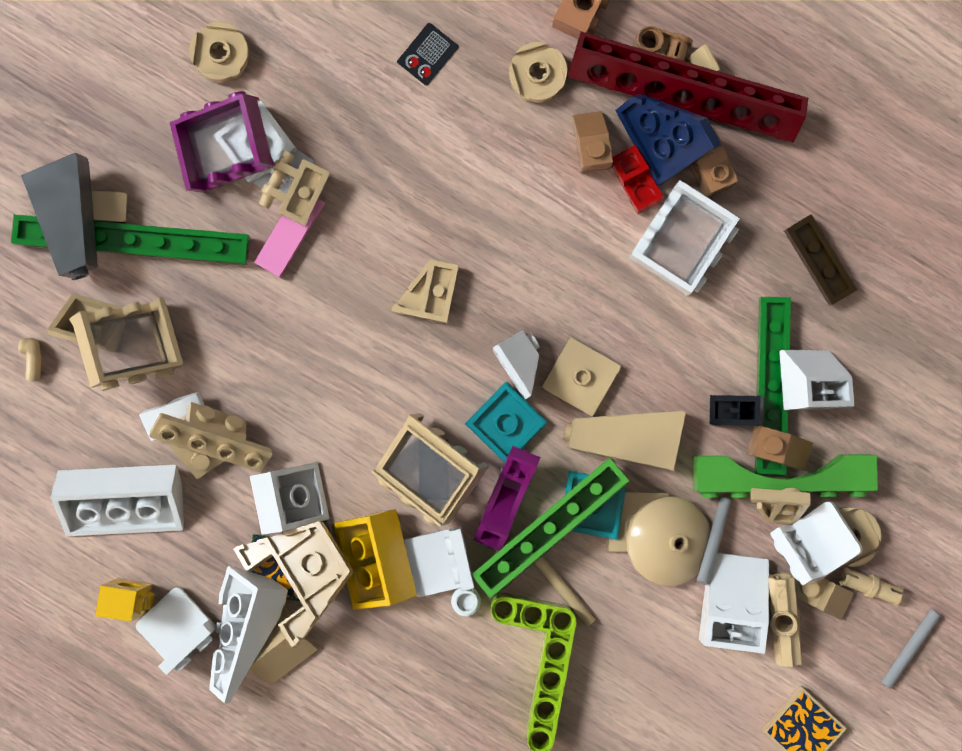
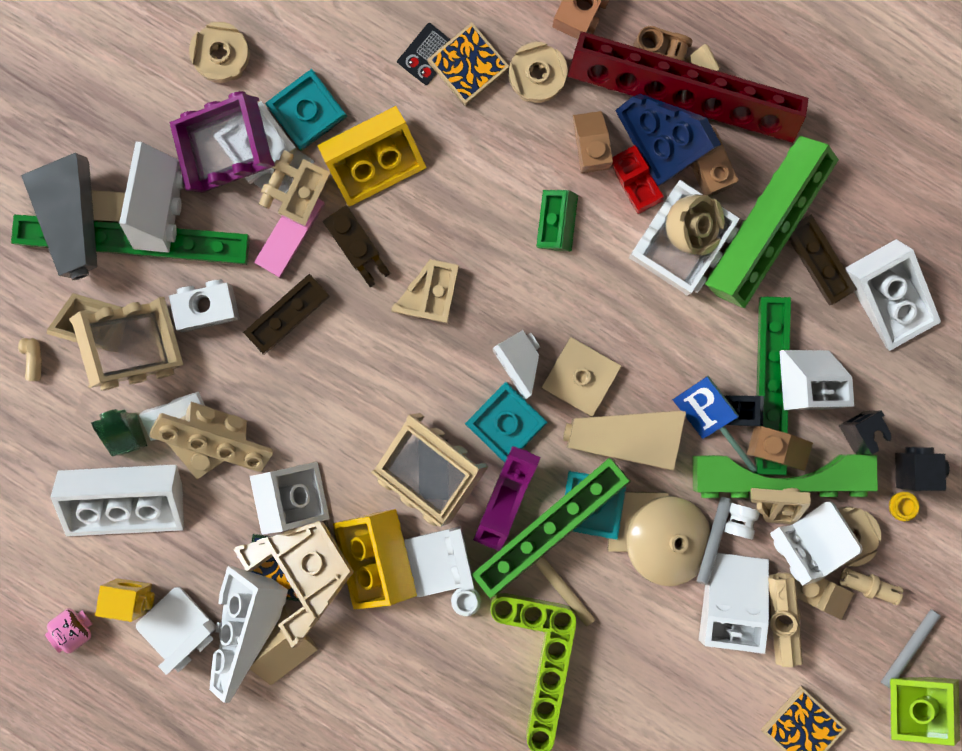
(68, 630): none -> bright pink head
(120, 432): none -> clear green slope
(152, 199): none -> white slope
(221, 310): none -> white brick
(286, 314): none -> dark brown plate
(306, 110): none -> teal tile
(354, 243): none -> dark brown hinge
(372, 156): none -> yellow slope
(468, 64): none -> tile
(557, 220): none -> green slope
(695, 224): none -> tan cylinder
(710, 411): none -> blue piece
(742, 514): none -> white wheel
(772, 221): none -> bright green brick
(860, 431): none -> black hinge
(894, 293): none -> white slope
(904, 506): none -> yellow plate
(921, 469): none -> black brick
(925, 710): none -> lime slope

